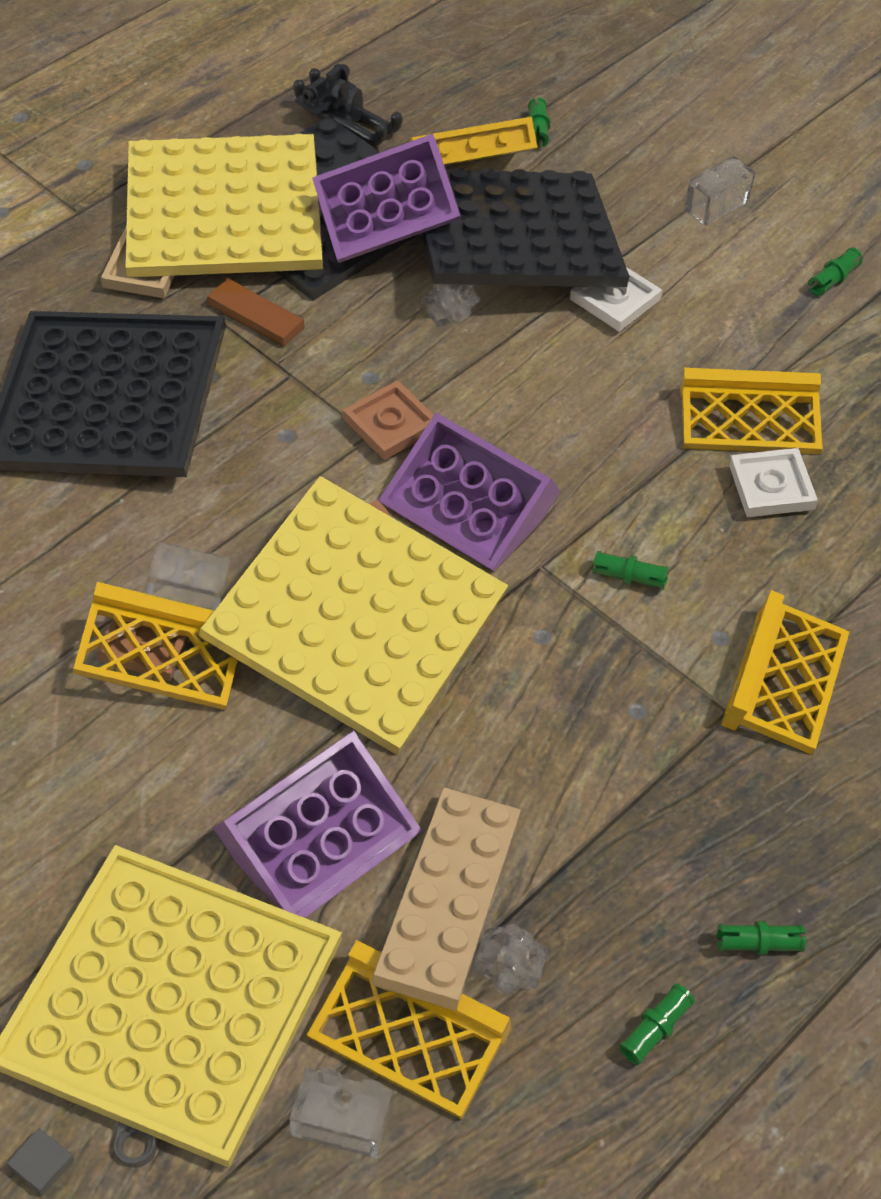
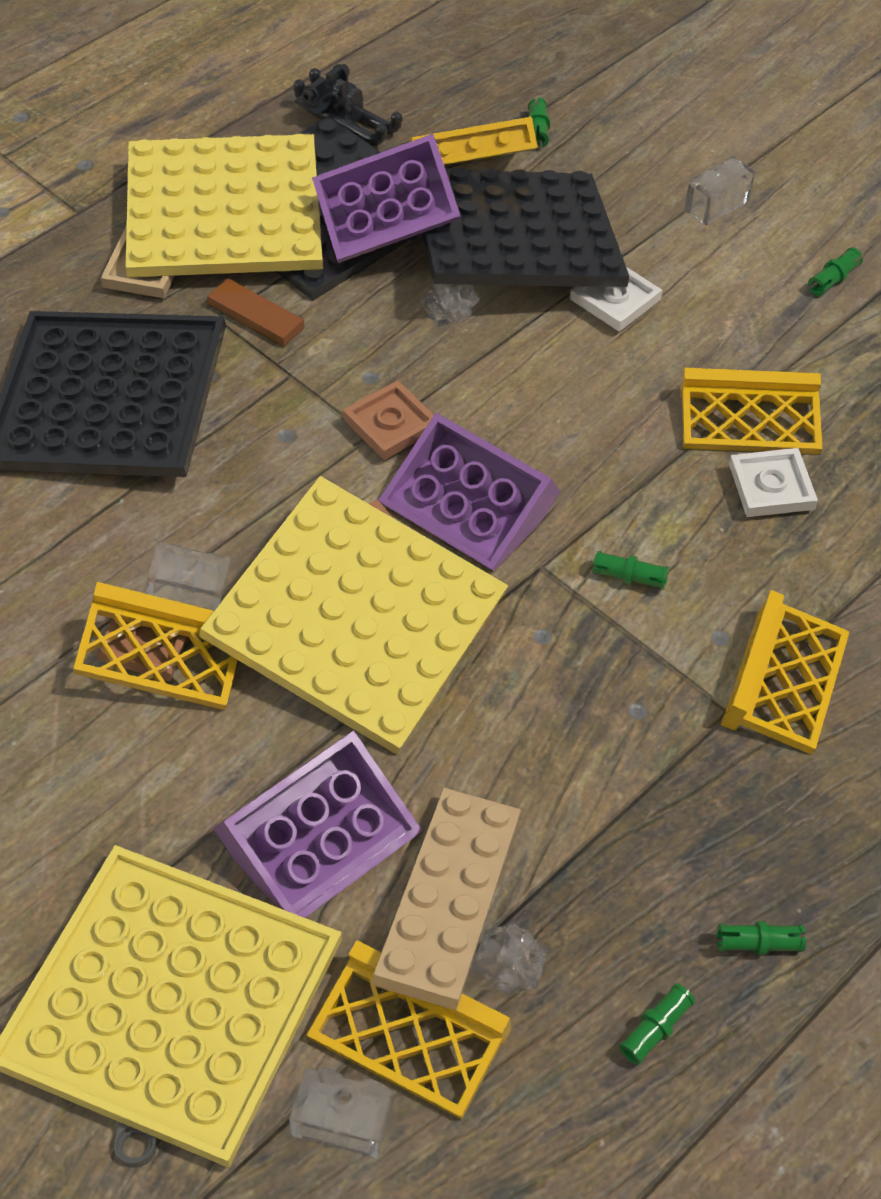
(40, 1161): dark grey tile -> none

